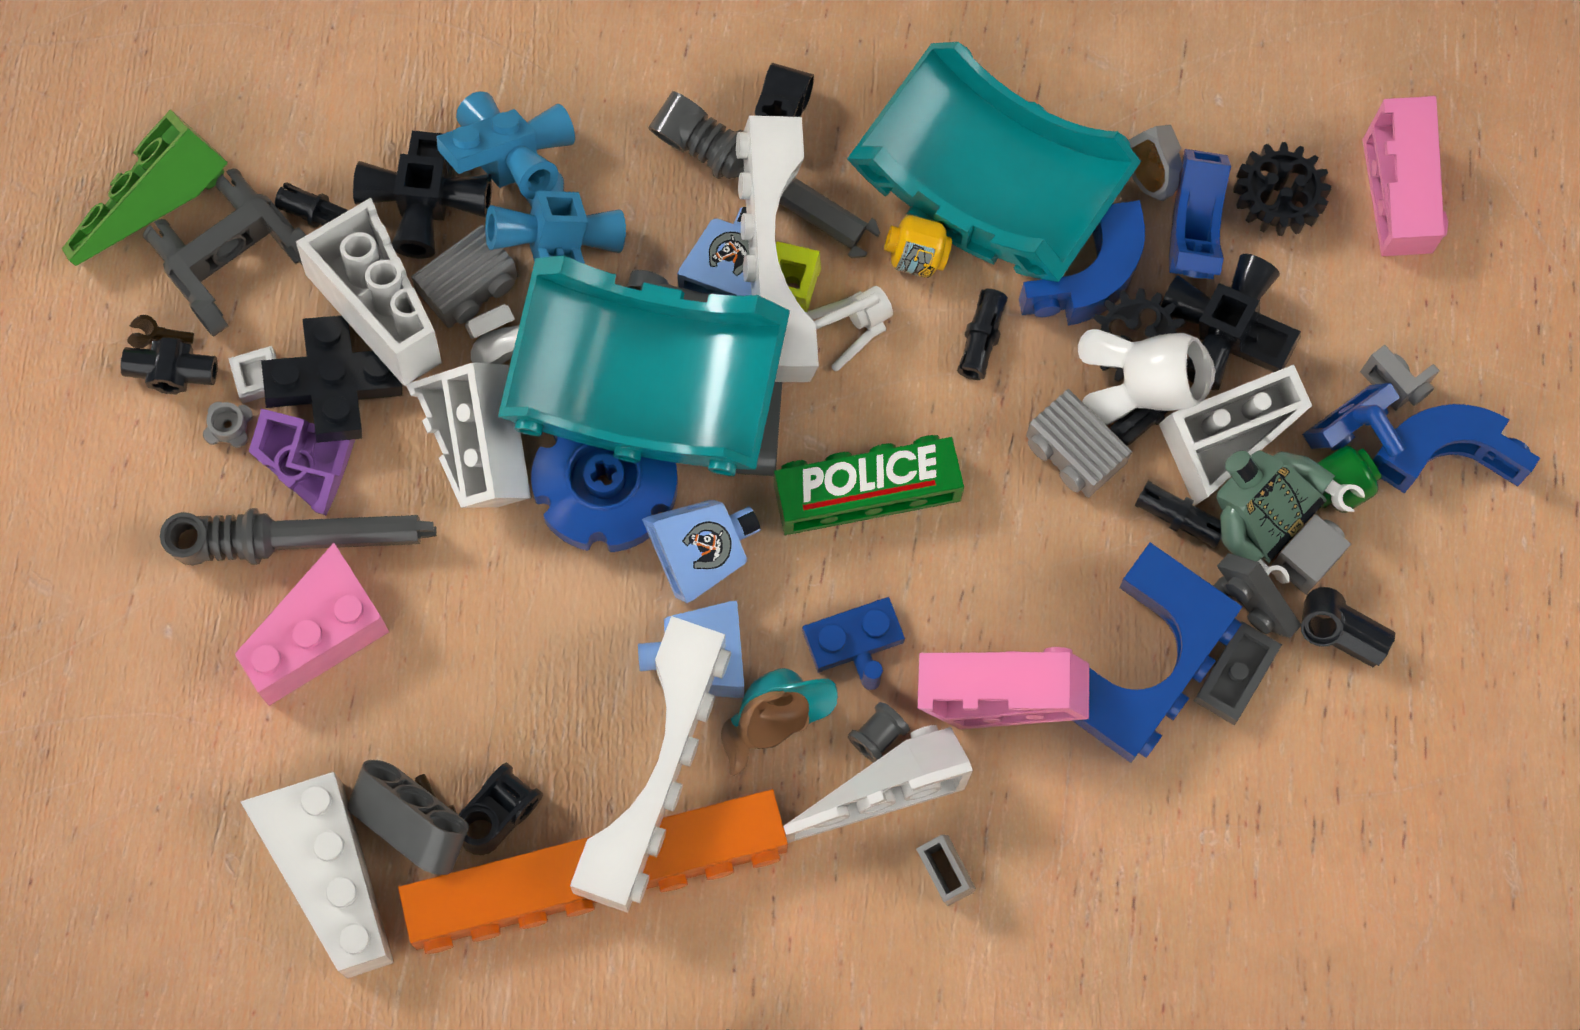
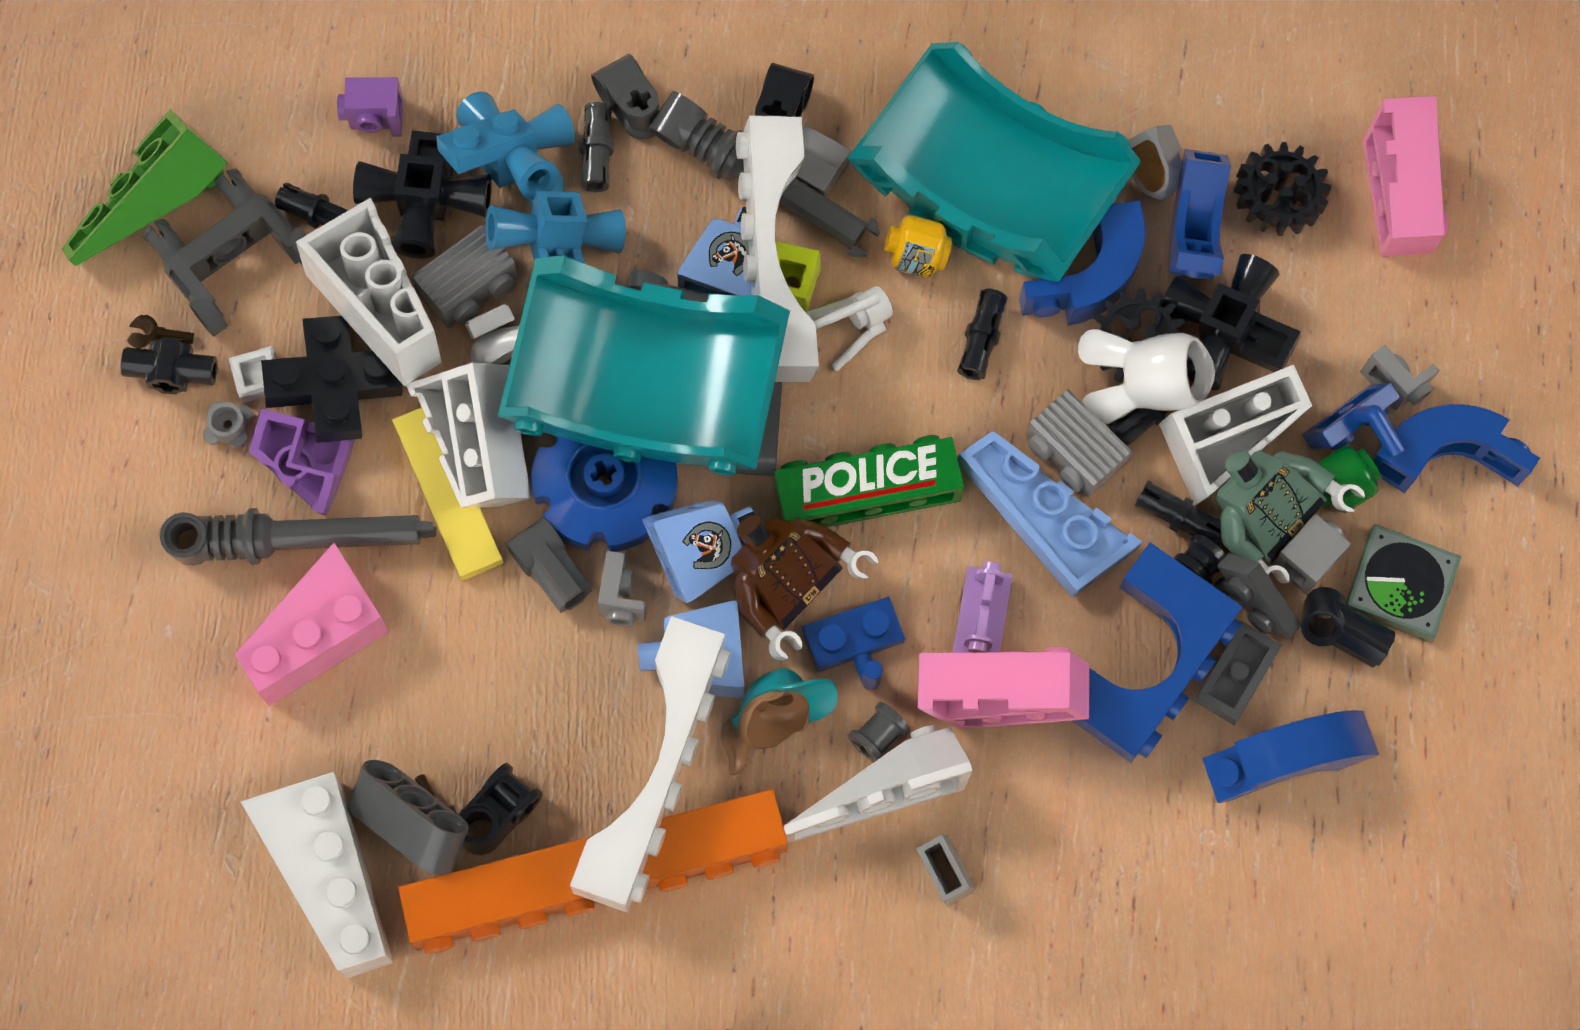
(372, 104): none -> medium lavender brick
(461, 528): none -> light yellow tile
(543, 556): none -> dark grey piece
(596, 147): none -> dark grey pin
(614, 584): none -> light grey bracket
(629, 95): none -> dark grey piece
(784, 571): none -> reddish brown torso
(822, 162): none -> light grey piece
(983, 609): none -> lavender hinge
(1054, 524): none -> light blue wing
(1201, 557): none -> black wheel
(1290, 751): none -> blue arch
(1403, 582): none -> tile

